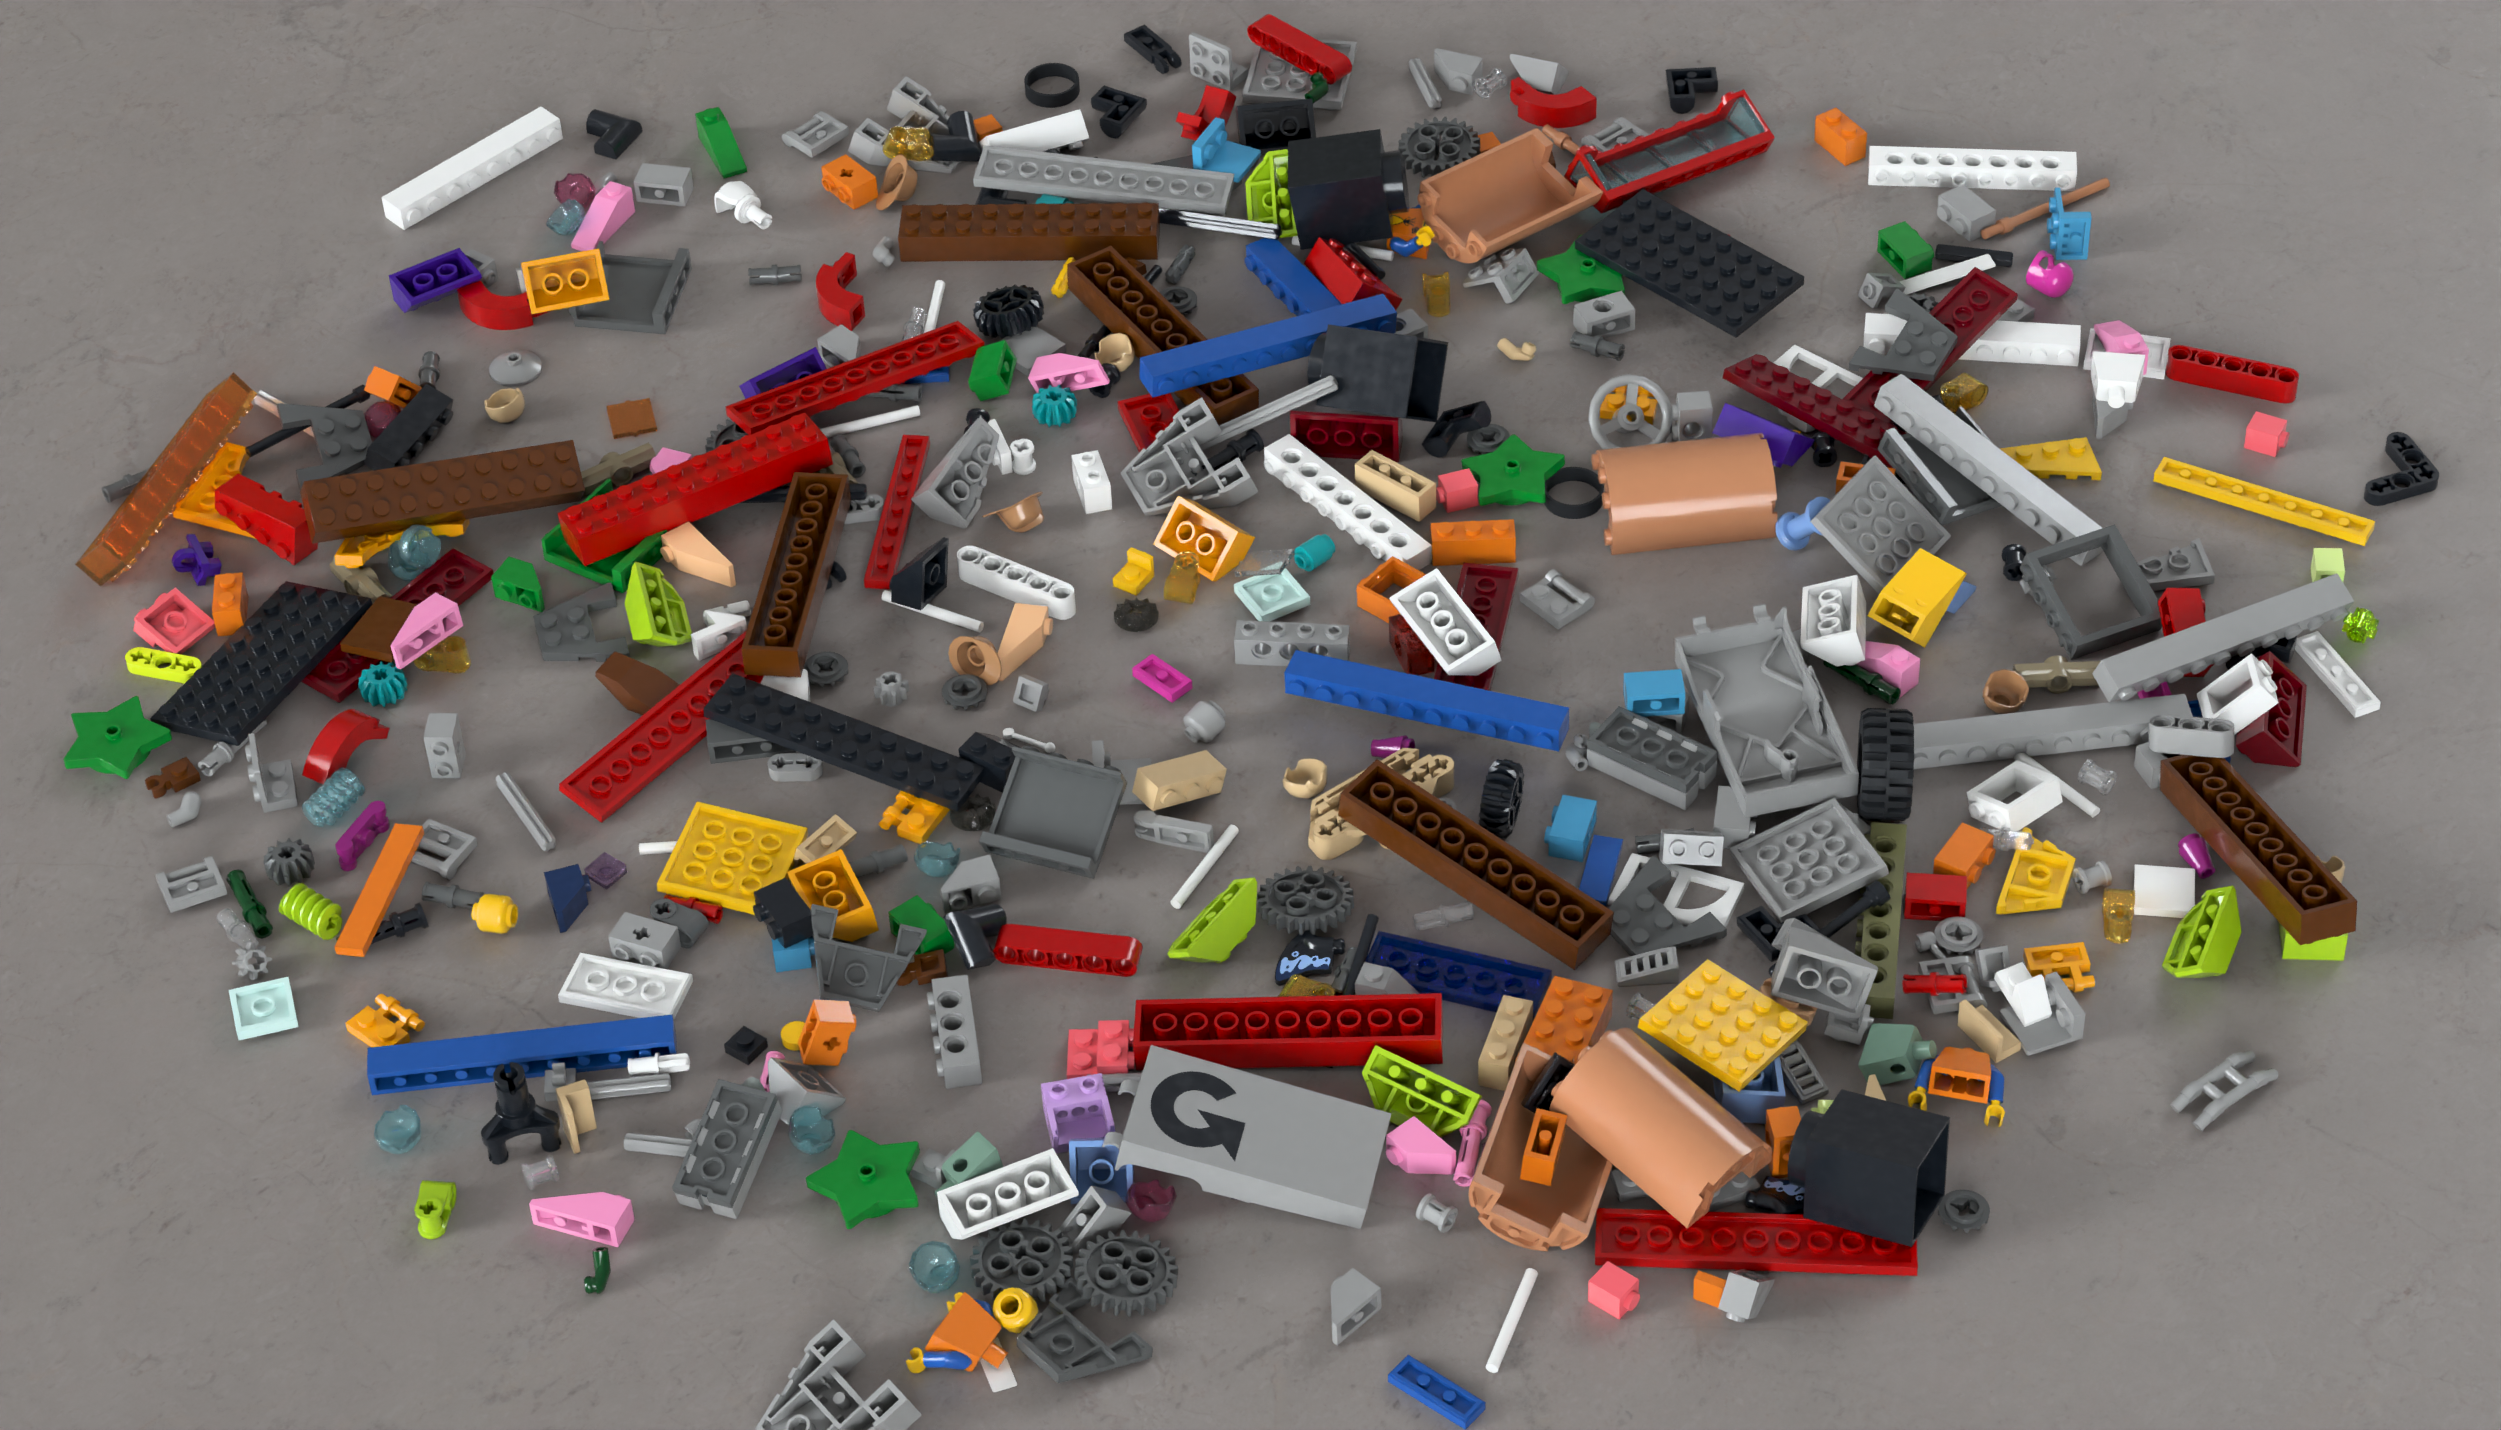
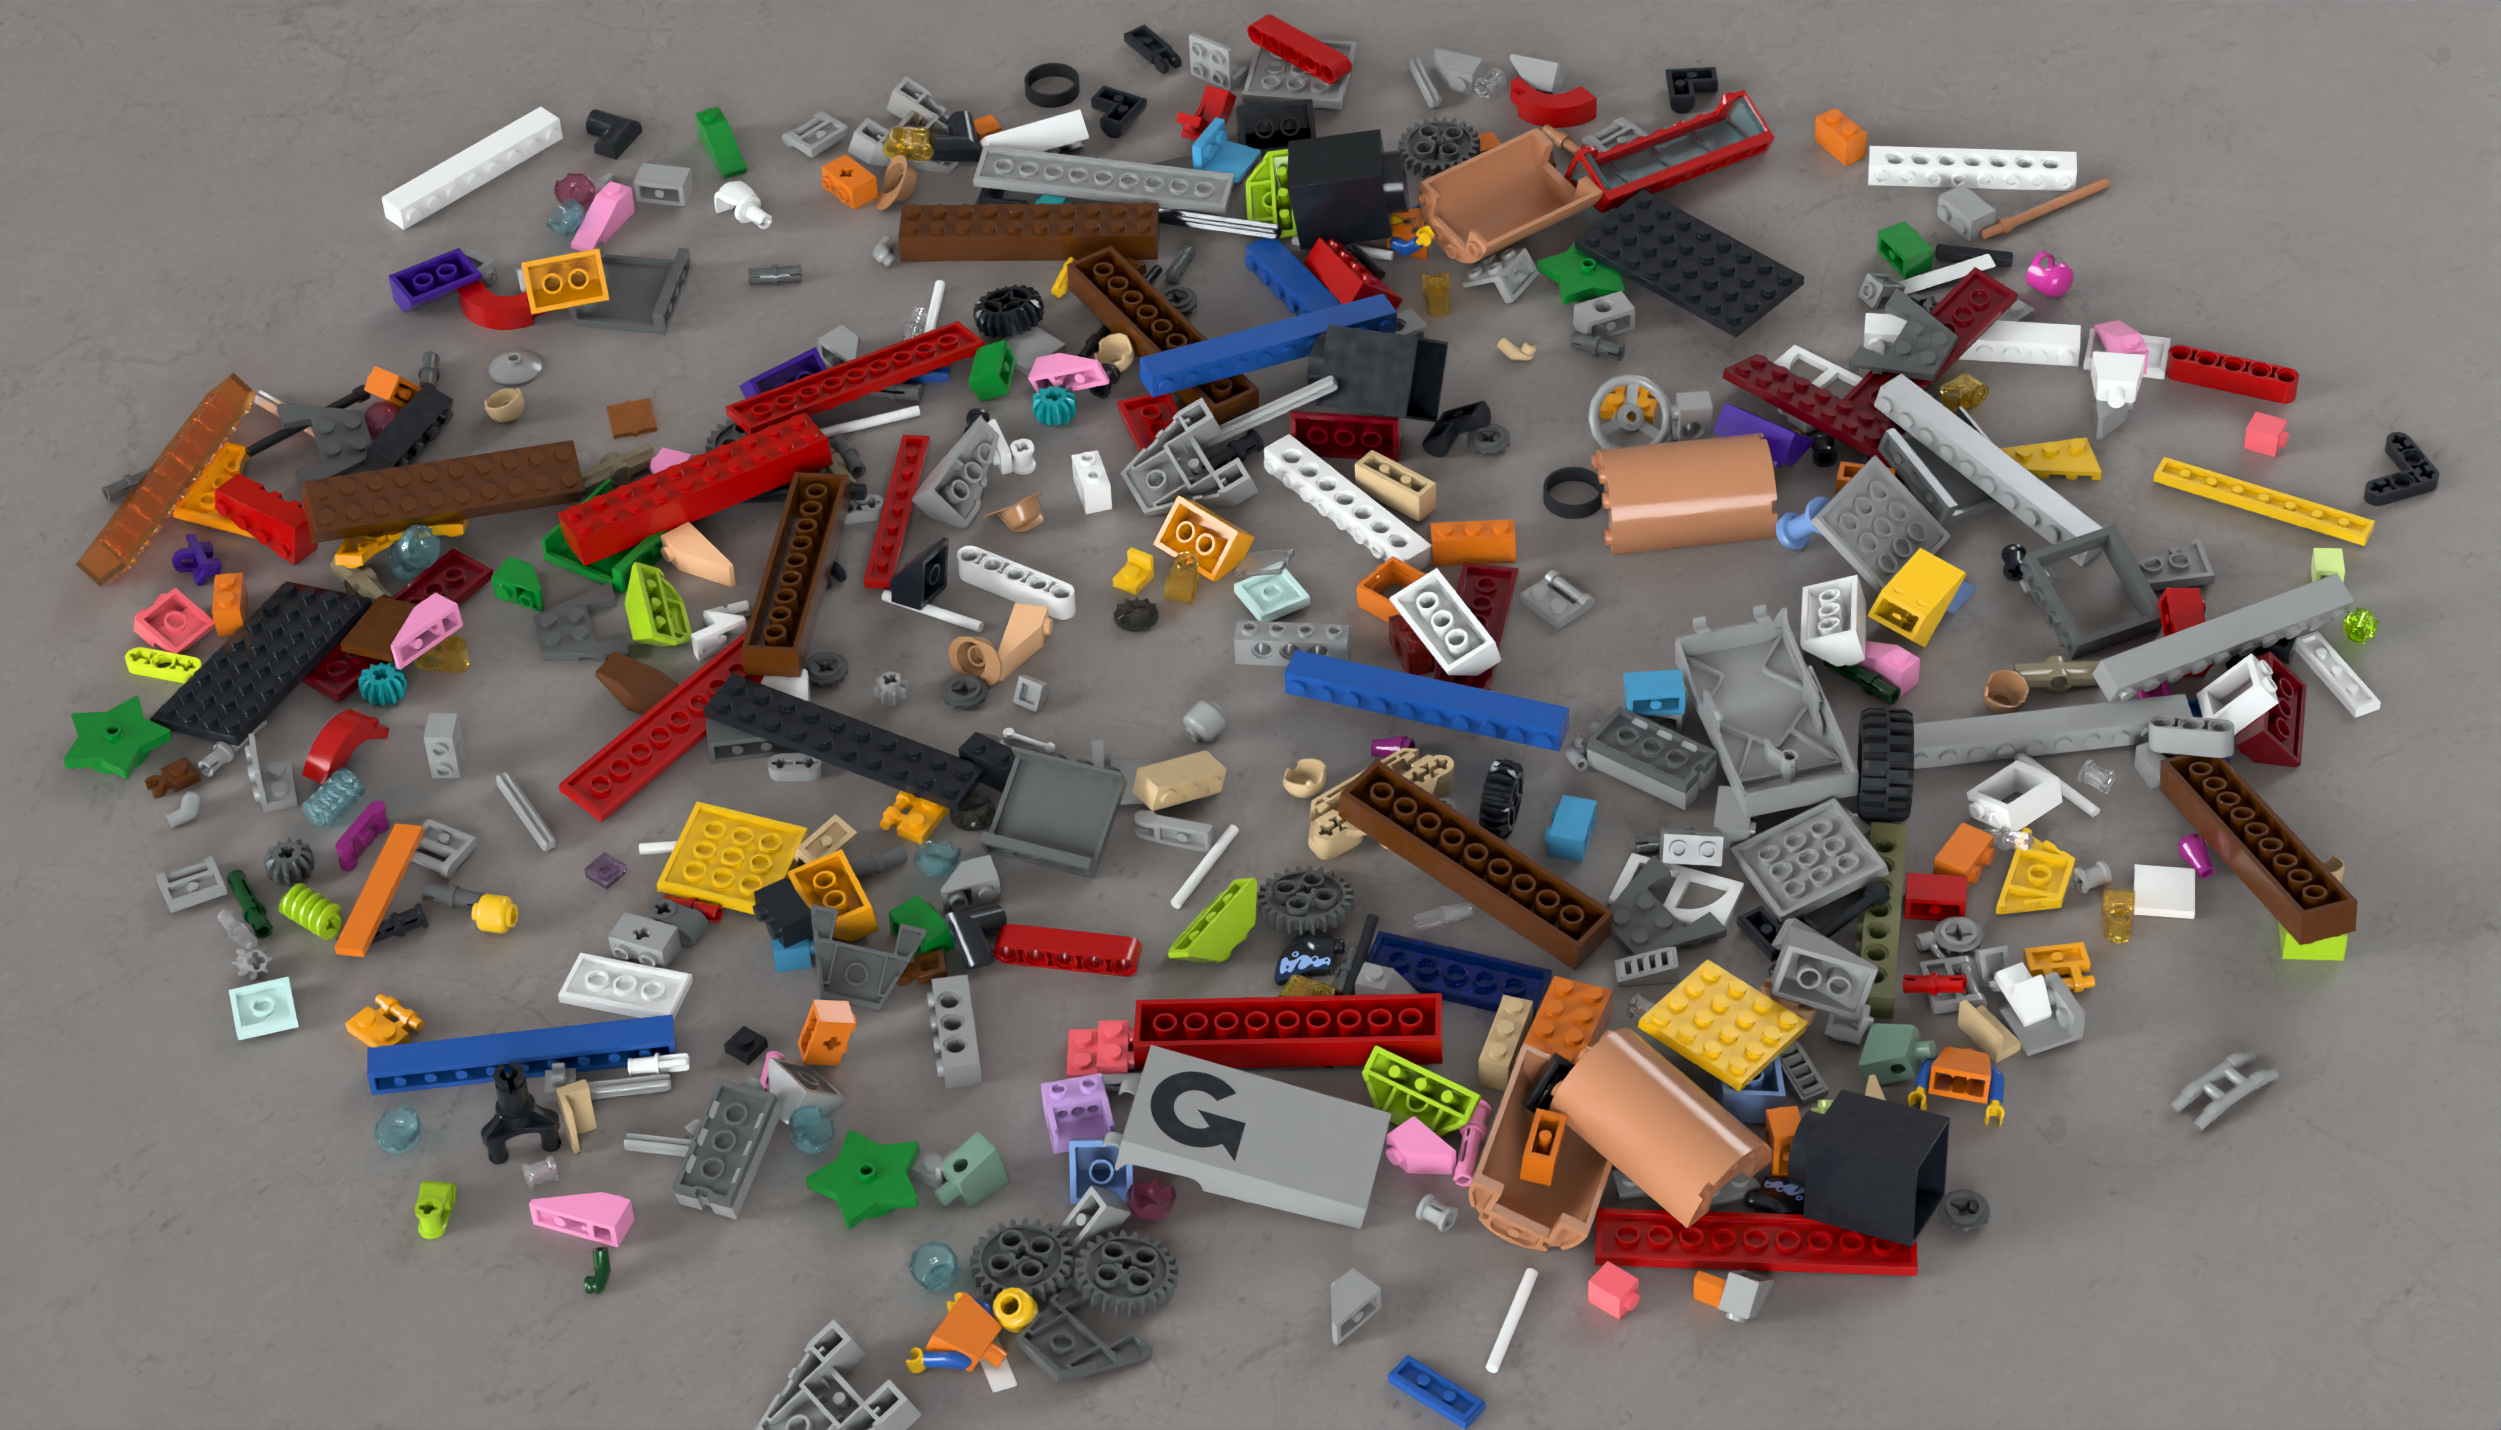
(567, 894): dark blue slope -> none
(790, 1035): yellow tile -> none
(833, 300): red arch -> none
(1005, 1195): white slope -> none
(1162, 678): dark pink plate -> none
(1314, 552): teal brick -> none
(1319, 87): dark green arm -> none
(1457, 490): coral brick -> none
(1513, 473): green plate -> none
(1601, 867): blue tile -> none
(2068, 229): dark azure bracket -> none
(2205, 936): lime wedge -> none

